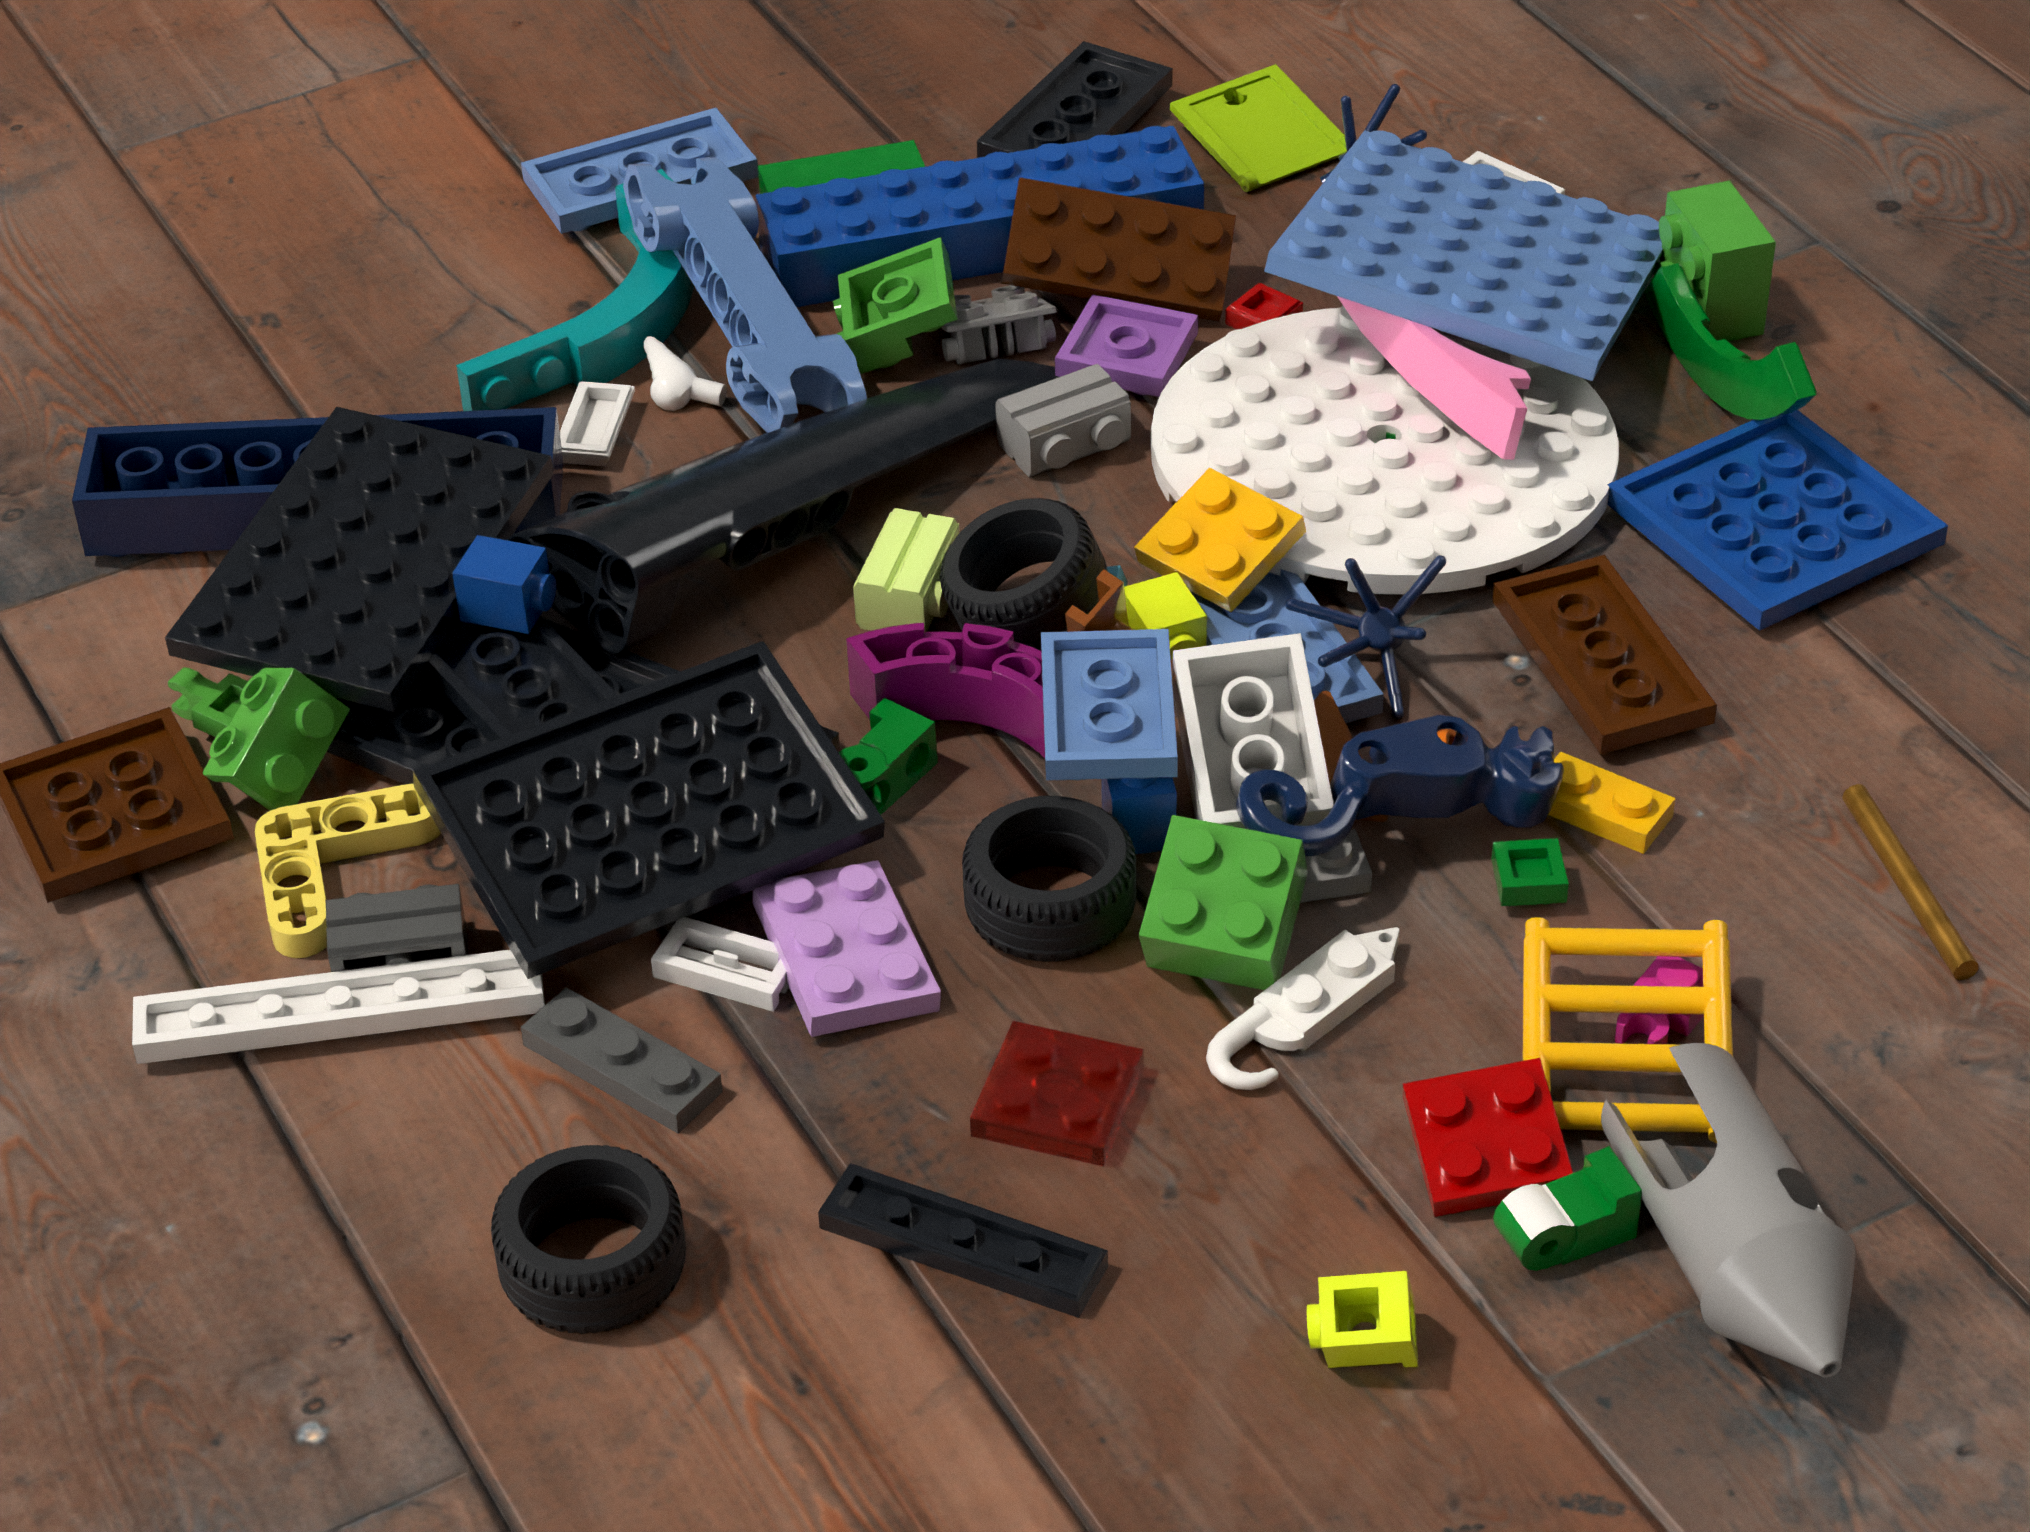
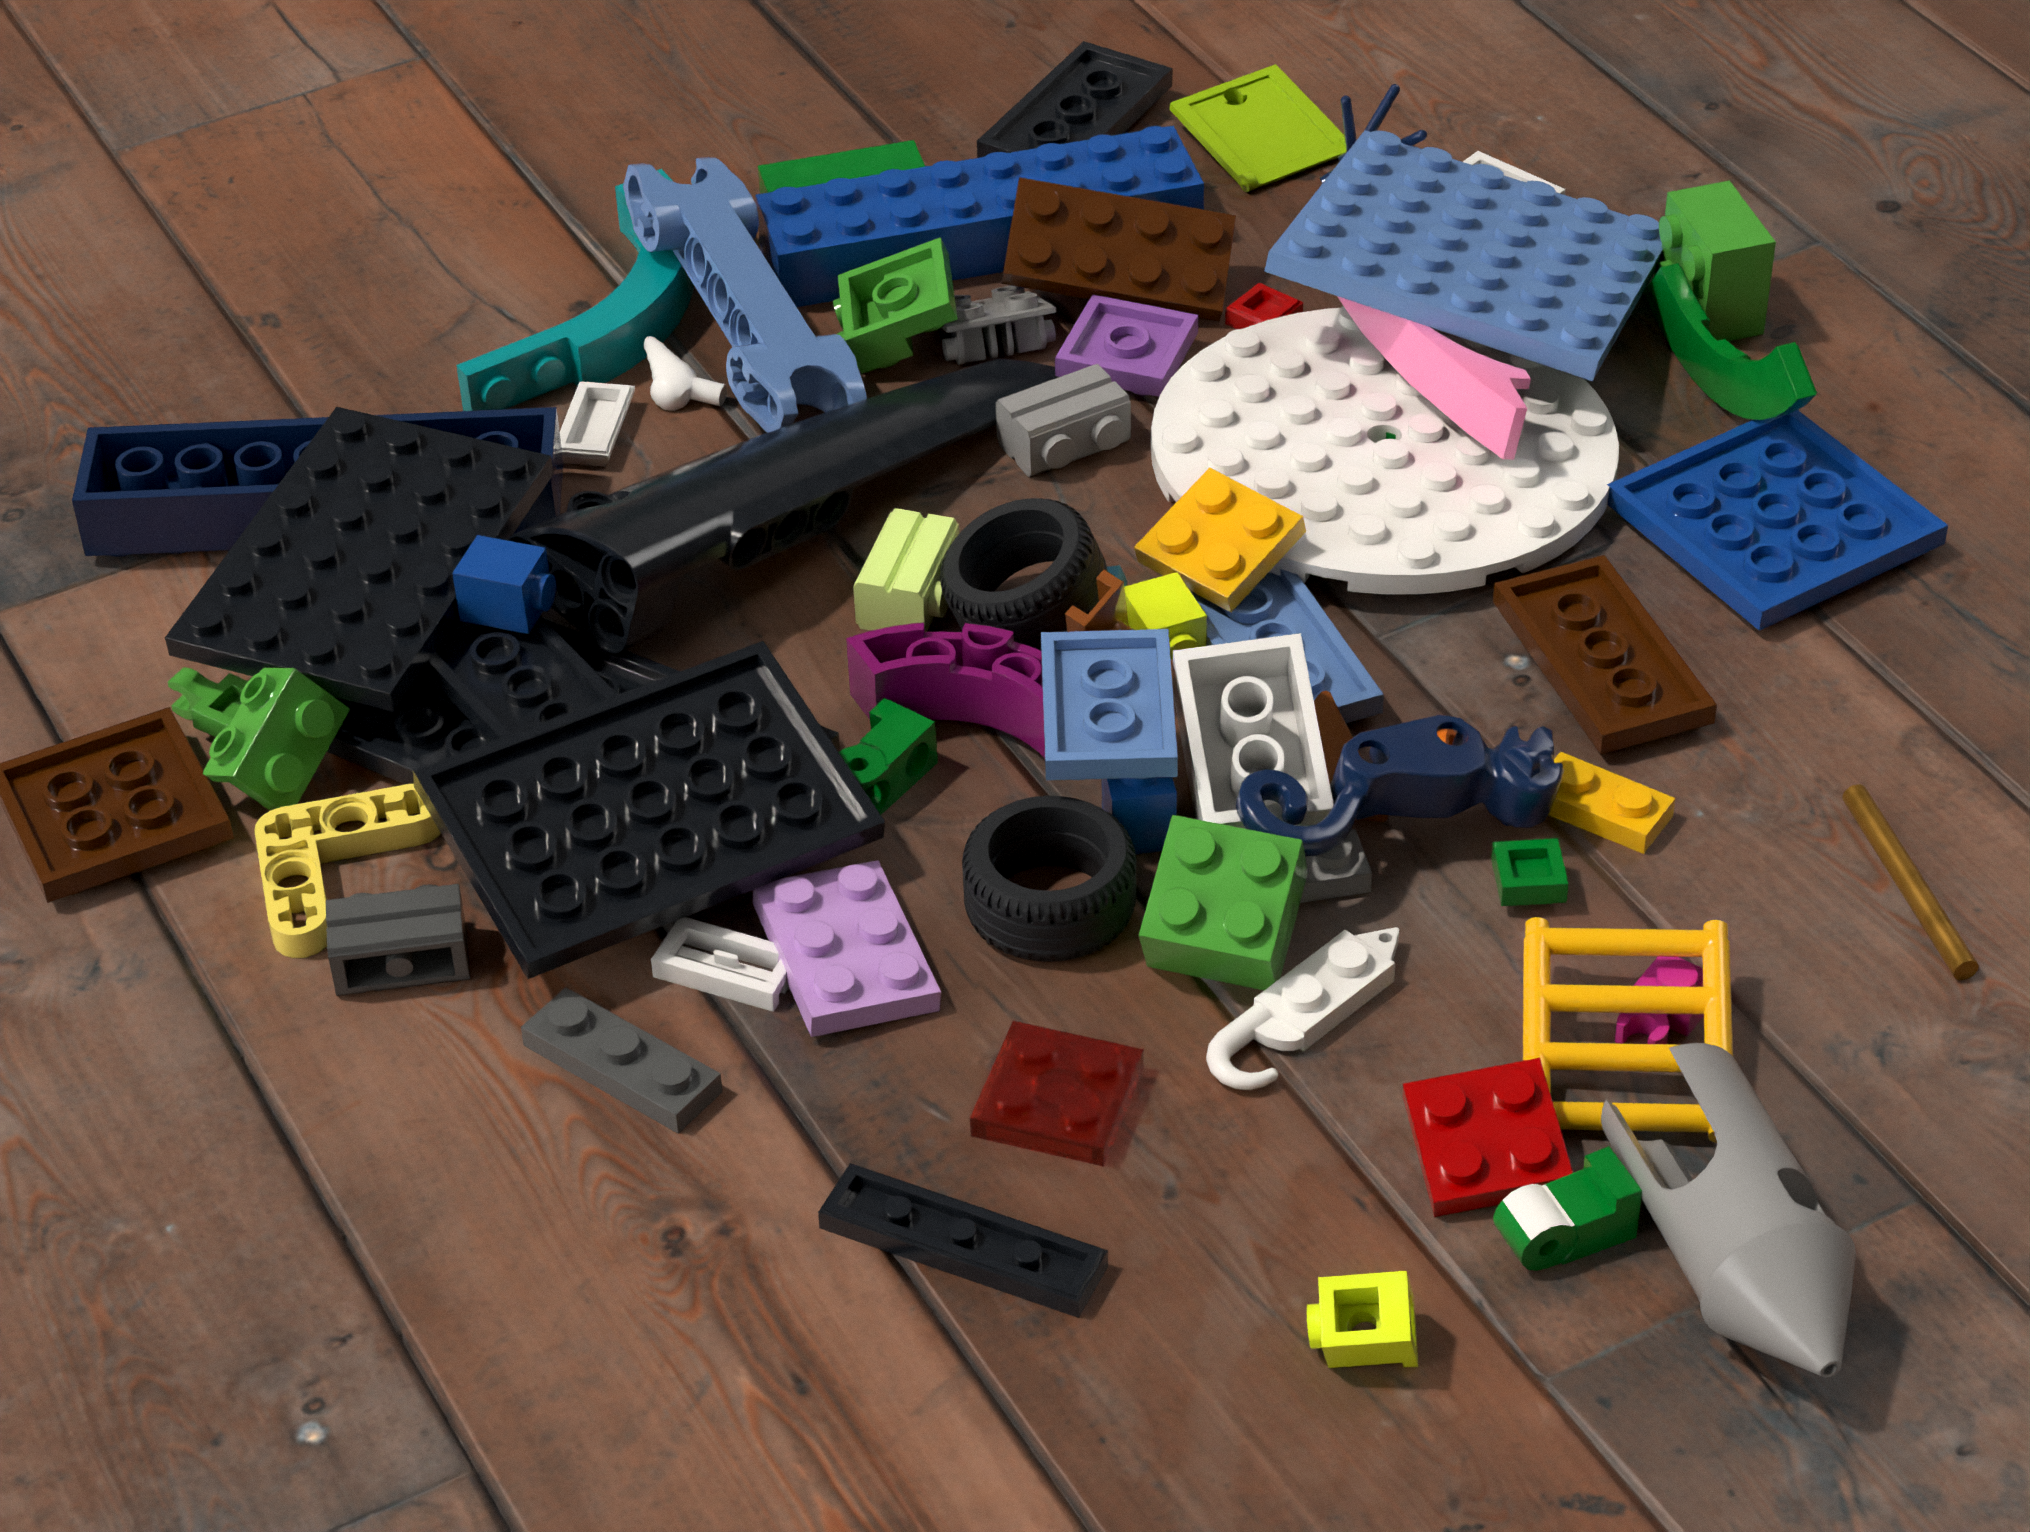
(332, 1006): white plate -> none
(580, 182): medium blue plate -> none
(601, 1290): black tyre -> none
(1377, 628): dark blue plant -> none

